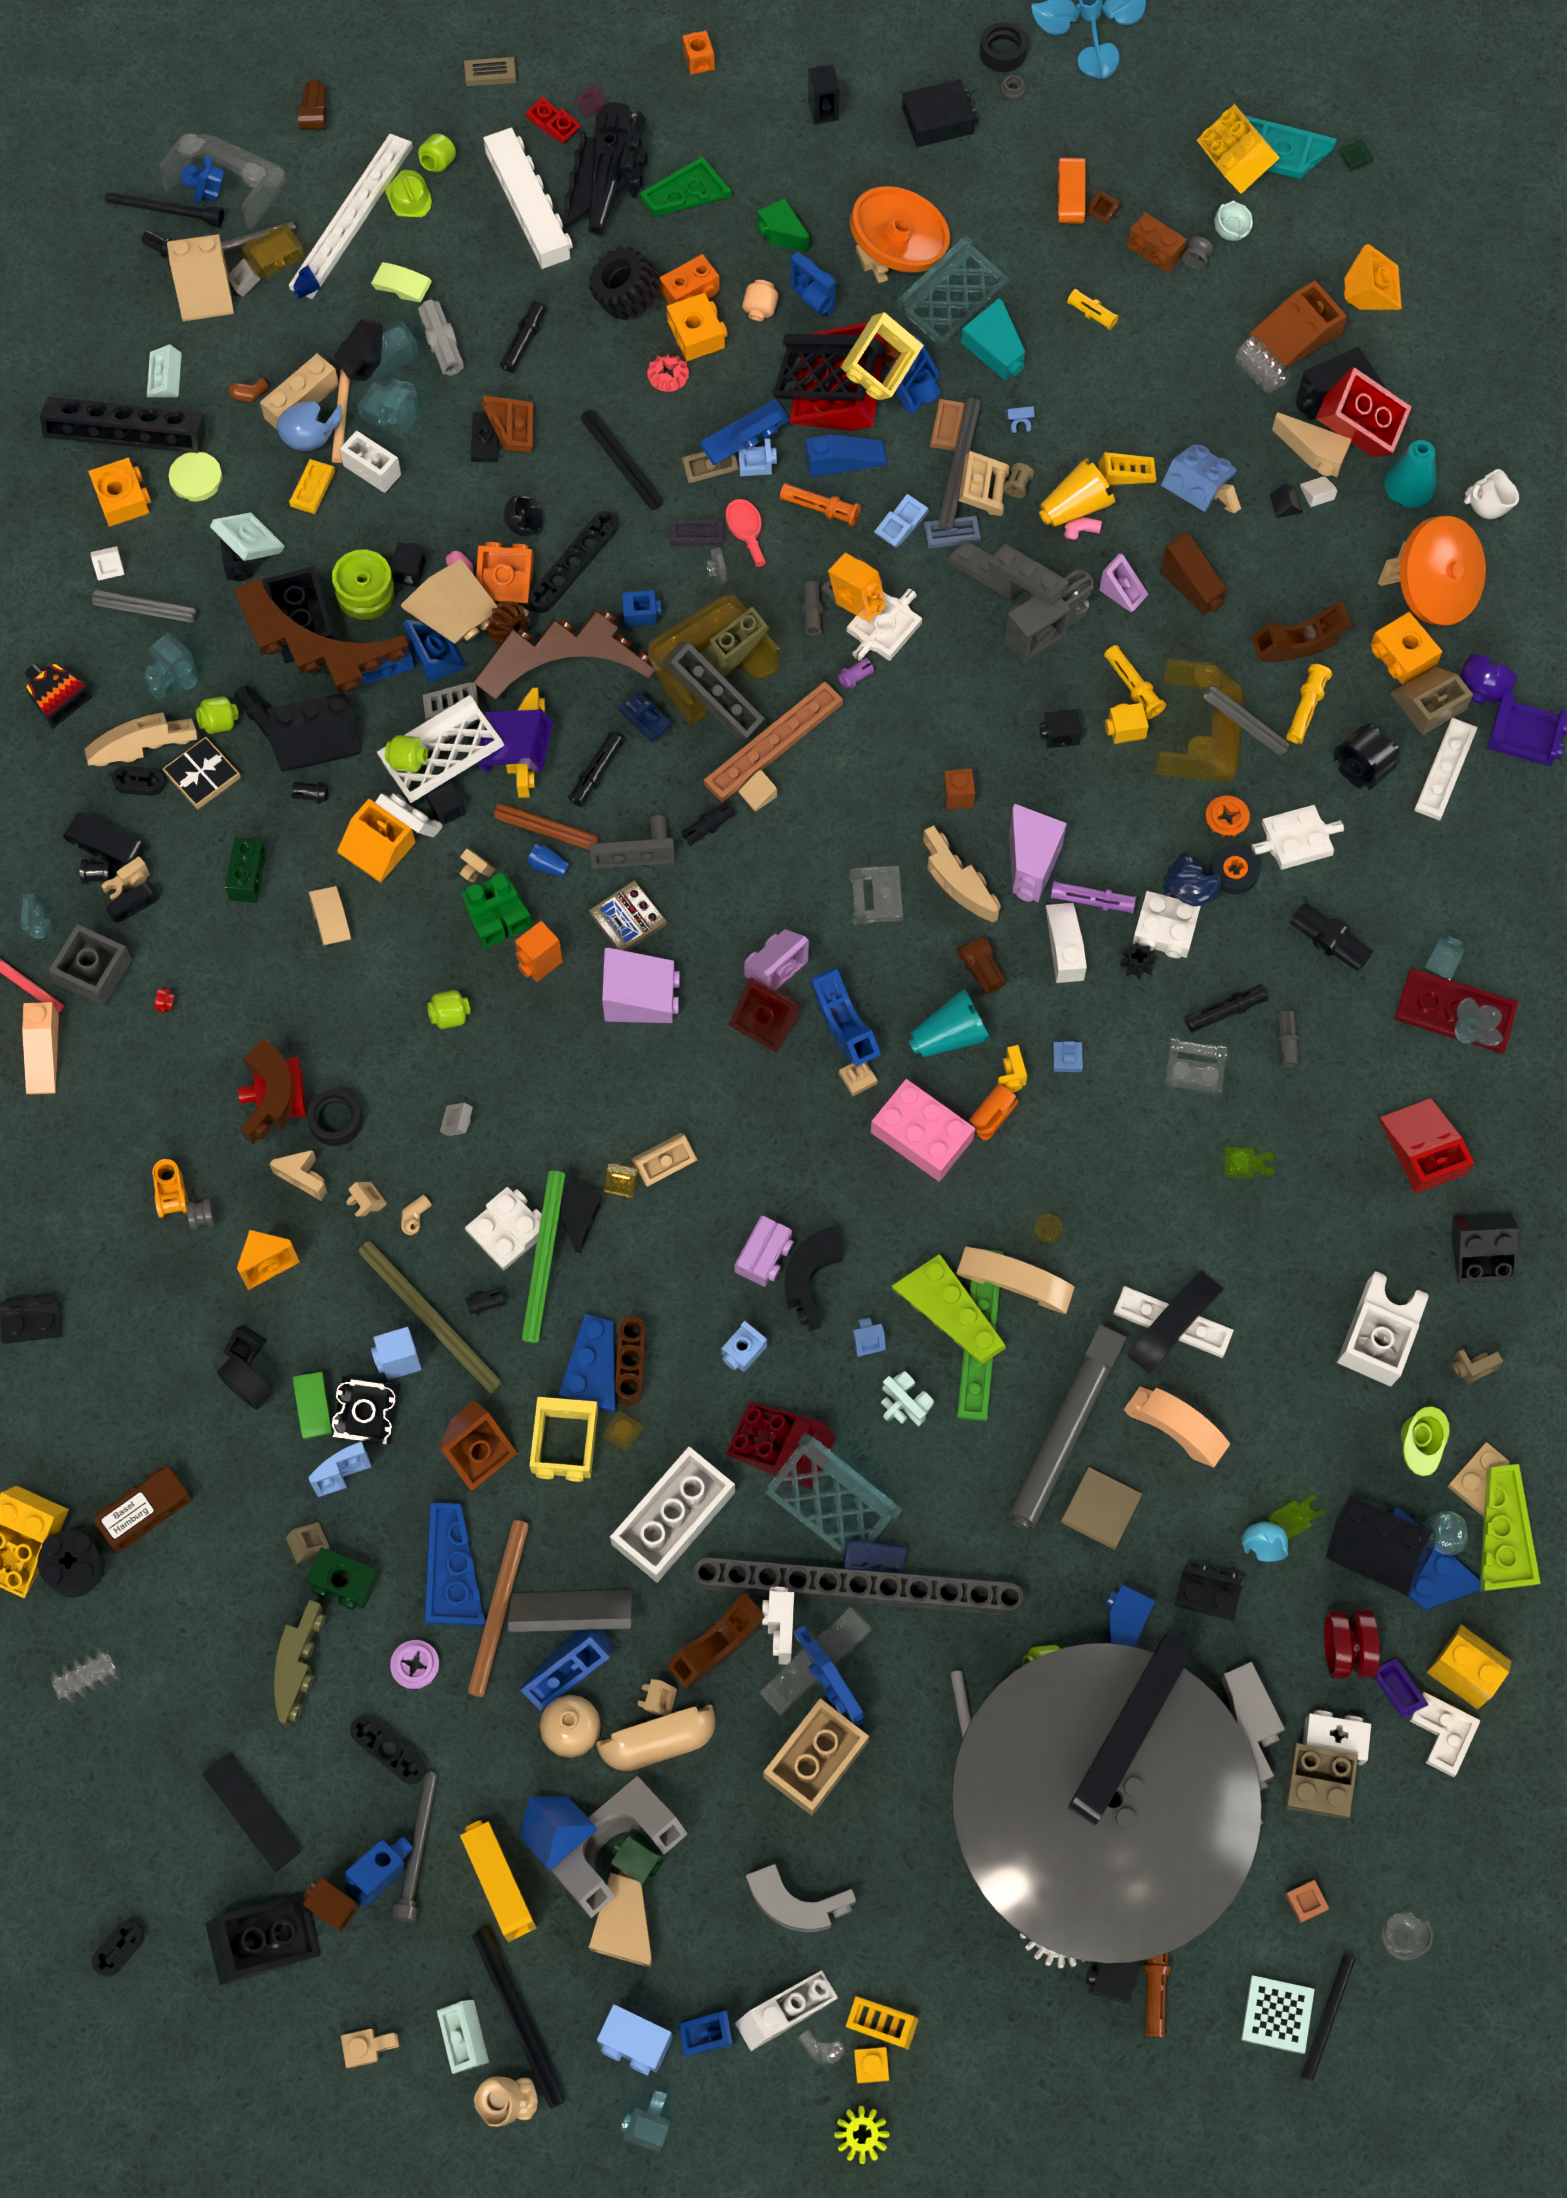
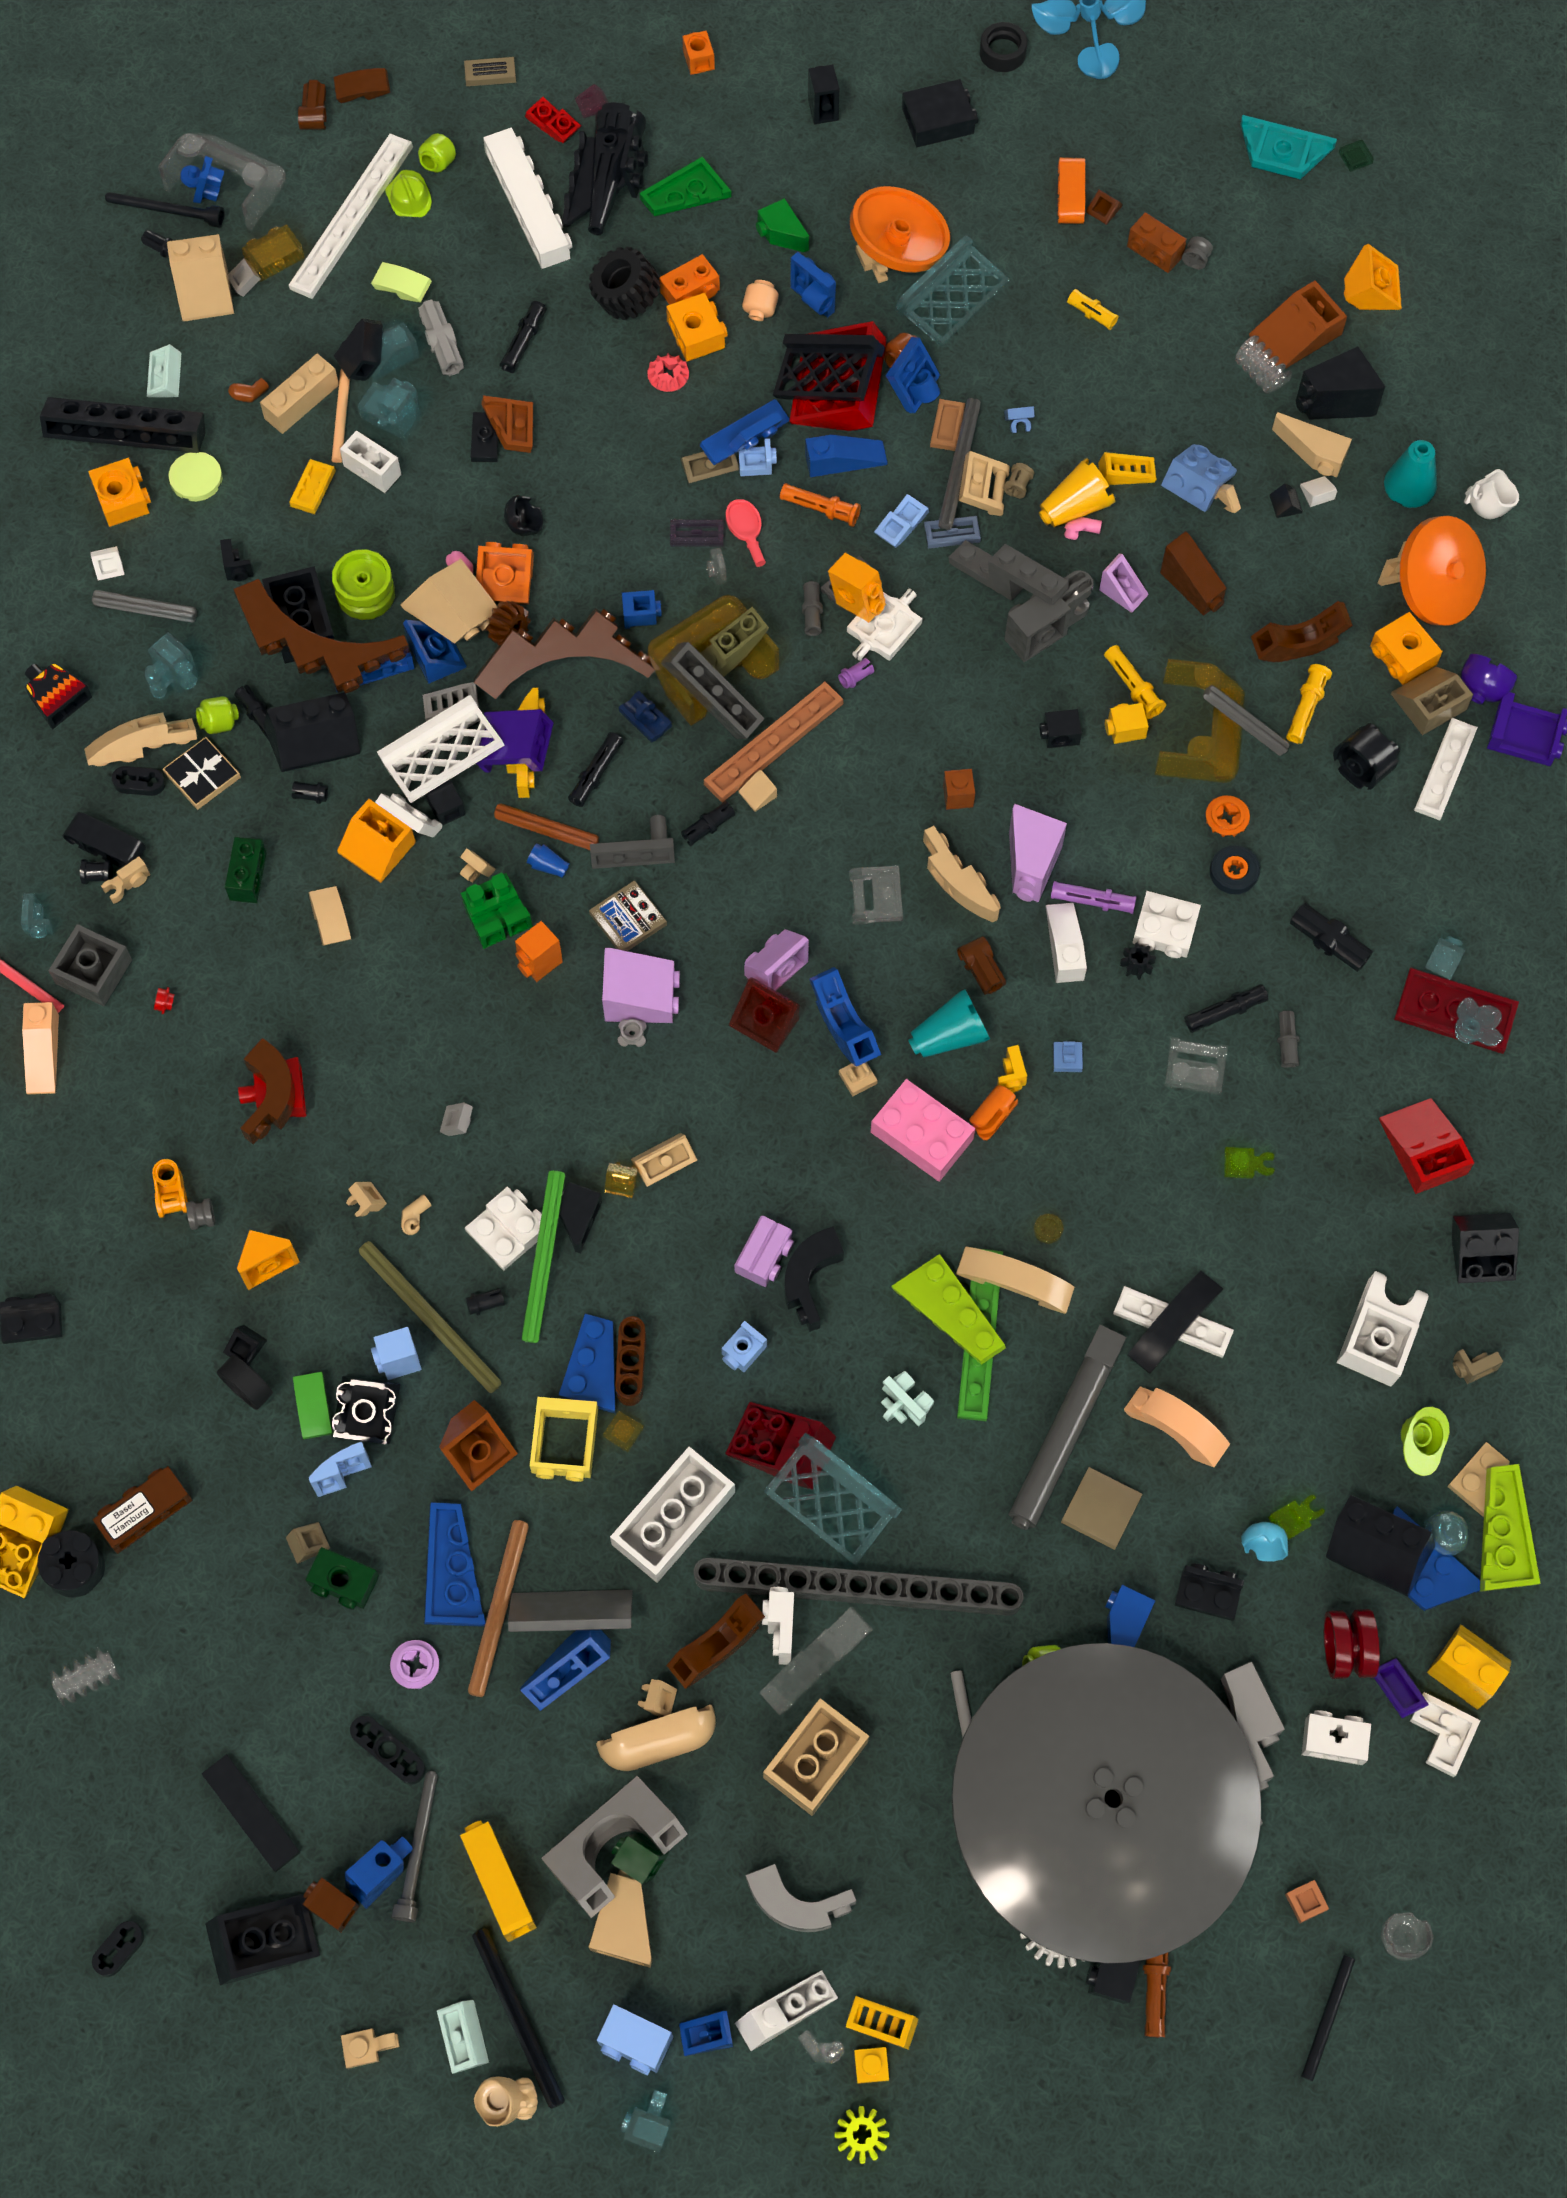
(132, 902): black beam -> none
(241, 241): flat silver bar -> none
(247, 536): light aqua tile -> none
(291, 1674): olive slope -> none
(295, 1171): tan slope -> none
(302, 430): medium blue helmet -> none
(305, 283): clear blue tile -> none
(334, 1138): black tyre -> none
(359, 83): none -> reddish brown slope
(406, 753): lime head -> none
(408, 564): black brick -> none
(448, 1009): lime head -> none
(554, 1828): blue slope -> none
(570, 1726): tan cylinder -> none
(576, 550): black beam -> none
(621, 460): black axle -> none
(626, 1027): none -> light grey plate
(829, 1677): blue wing -> none
(868, 1338): medium blue tile -> none
(873, 1556): dark blue plate -> none
(898, 338): light yellow window -> none
(995, 340): teal slope -> none
(1016, 82): dark grey plate -> none
(1130, 1728): black beam -> none
(1191, 882): dark blue hair -> none
(1233, 221): light aqua hair -> none
(1237, 149): yellow slope -> none
(1277, 2014): light aqua tile -> none
(1297, 837): white plate -> none
(1320, 1781): dark tan slope -> none
(1364, 413): red slope -> none

